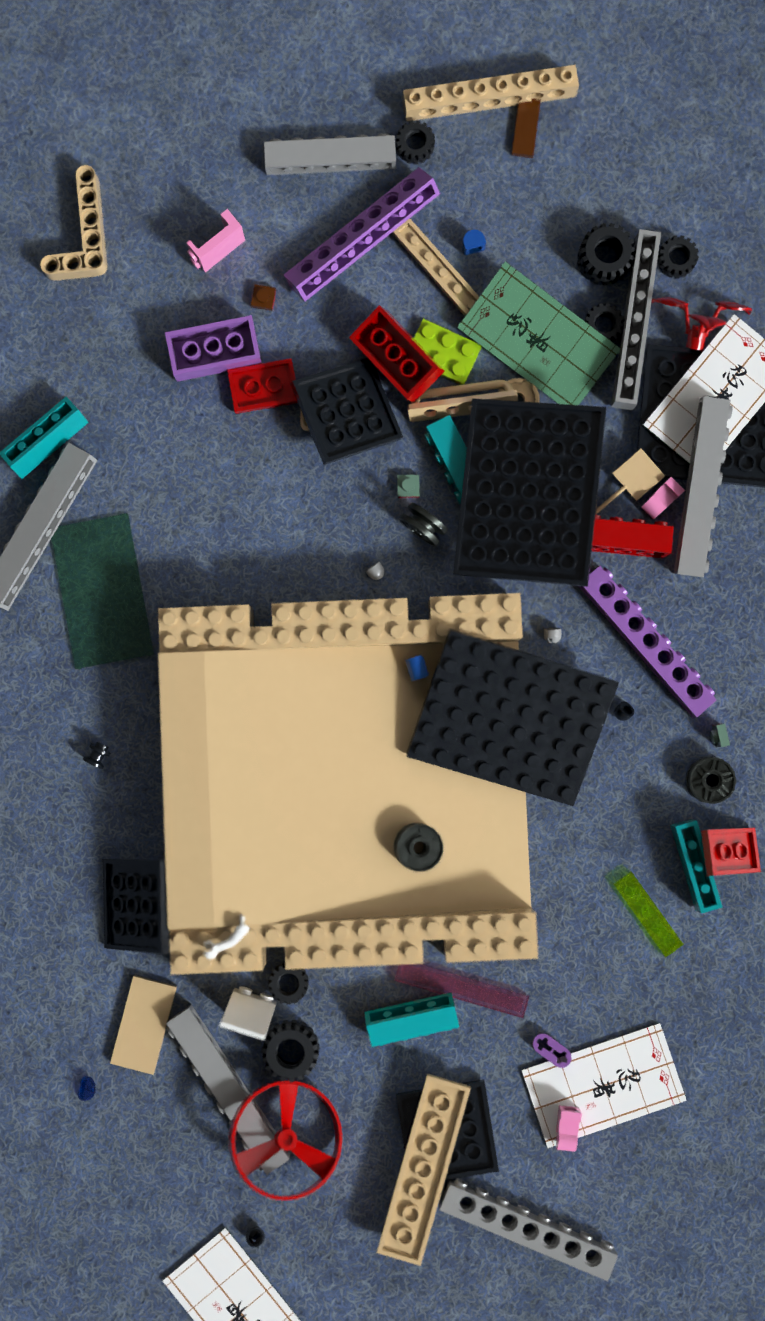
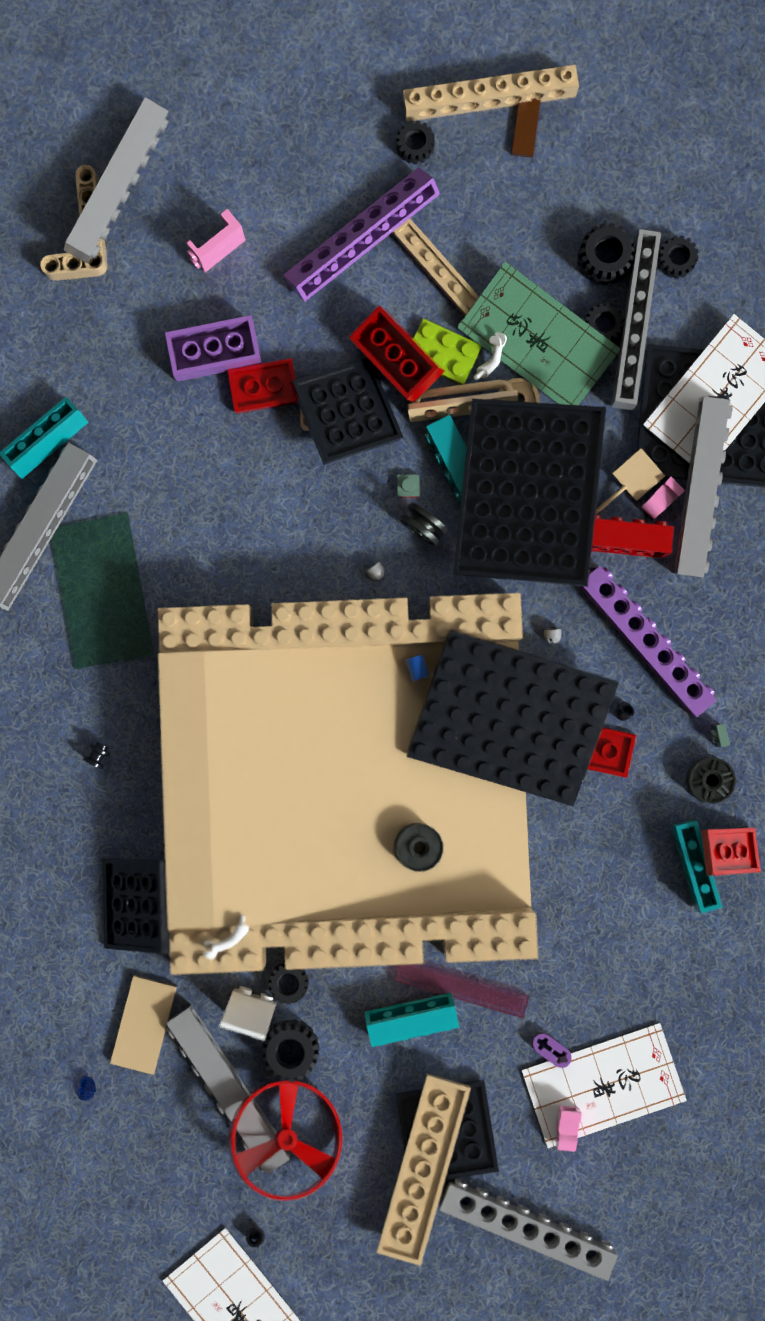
(116, 180): none -> light grey brick
(263, 297): reddish brown plate -> none
(330, 154): light grey brick -> none
(473, 242): blue brick -> none
(484, 370): none -> white piece
(613, 752): none -> red tile
(648, 914): clear neon green tile -> none
(698, 334): red plant -> none

